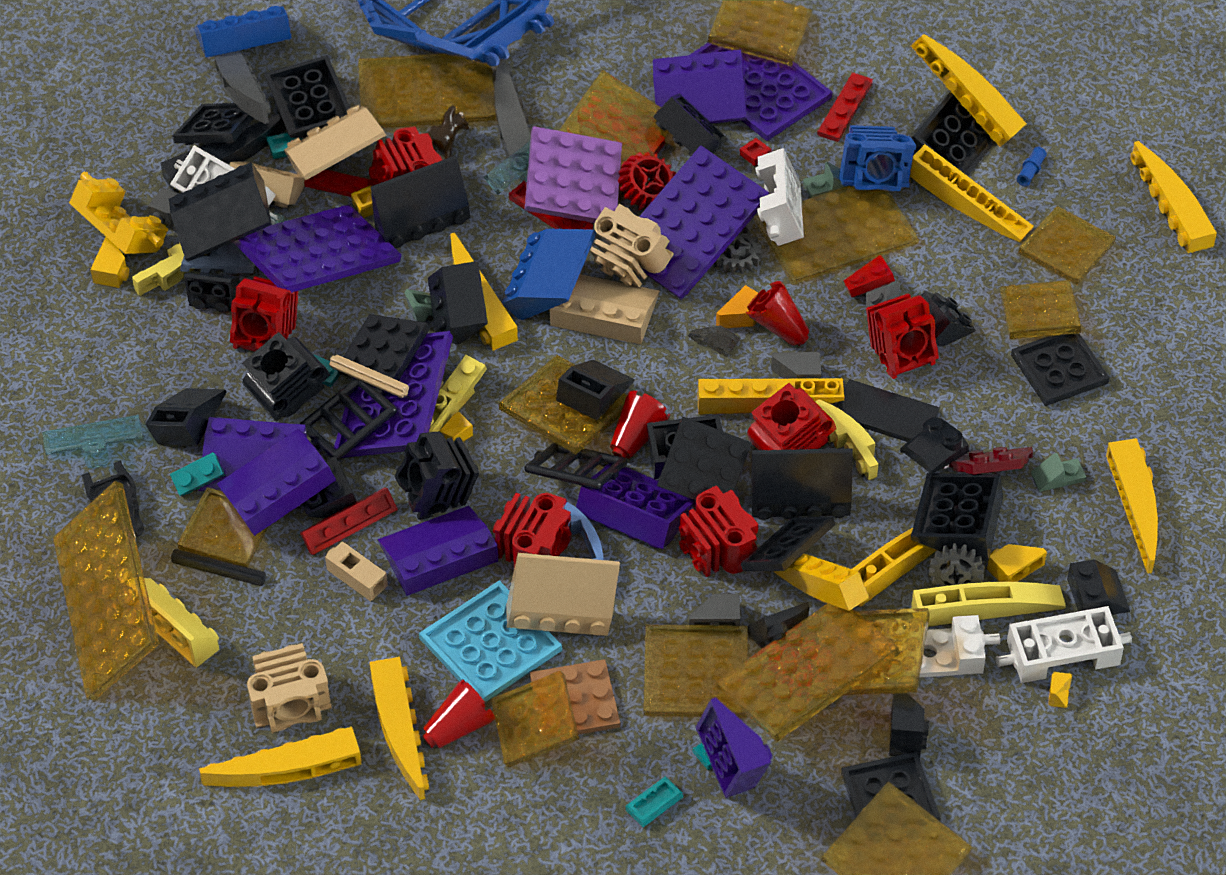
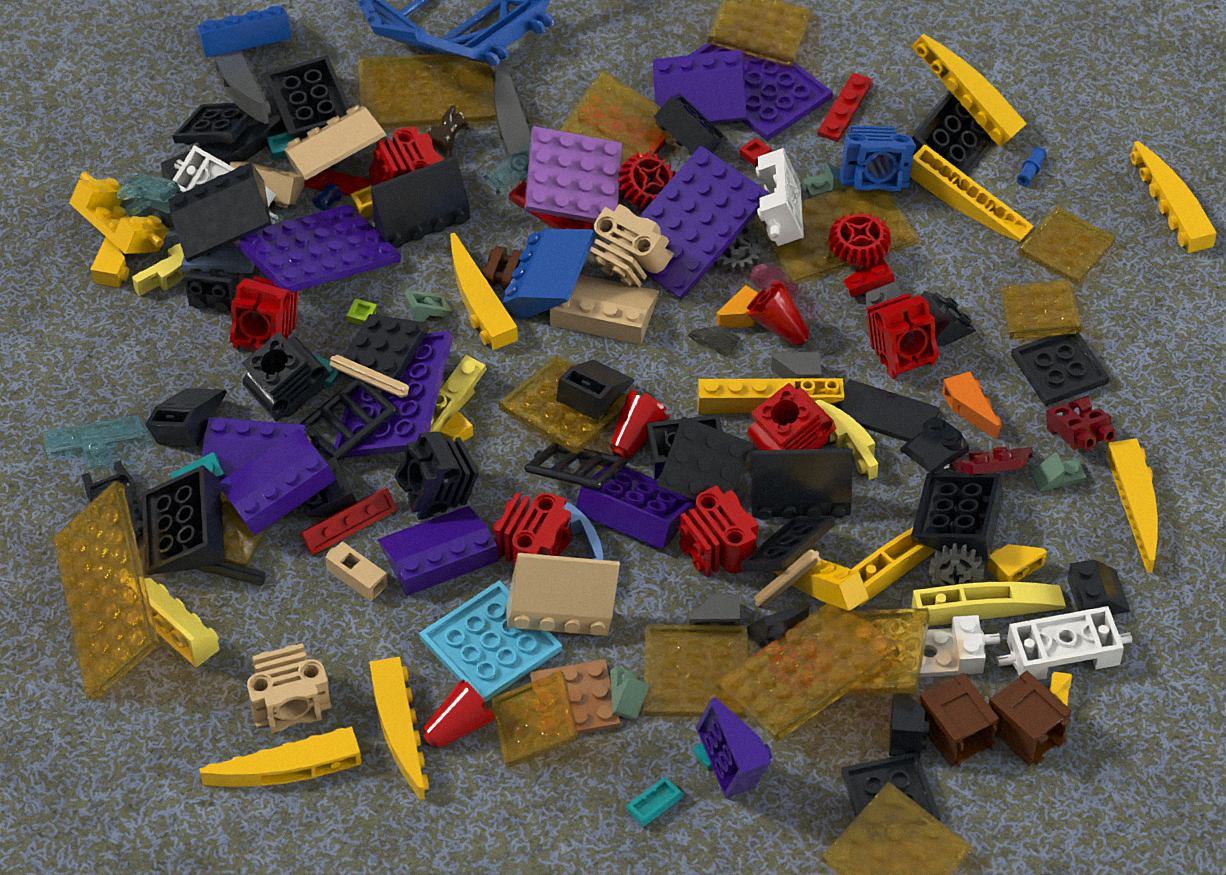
(146, 187): none -> clear light blue plate
(183, 523): none -> black slope
(327, 197): none -> clear blue bush
(360, 310): none -> lime plate
(458, 300): black slope -> none
(496, 261): none -> reddish brown brick
(627, 692): none -> sand green slope
(765, 274): none -> clear pink brick
(787, 578): none -> tan axle
(859, 244): none -> red gear
(959, 720): none -> reddish brown container
(967, 400): none -> orange slope
(1030, 718): none -> reddish brown container
(1081, 429): none -> dark red hips

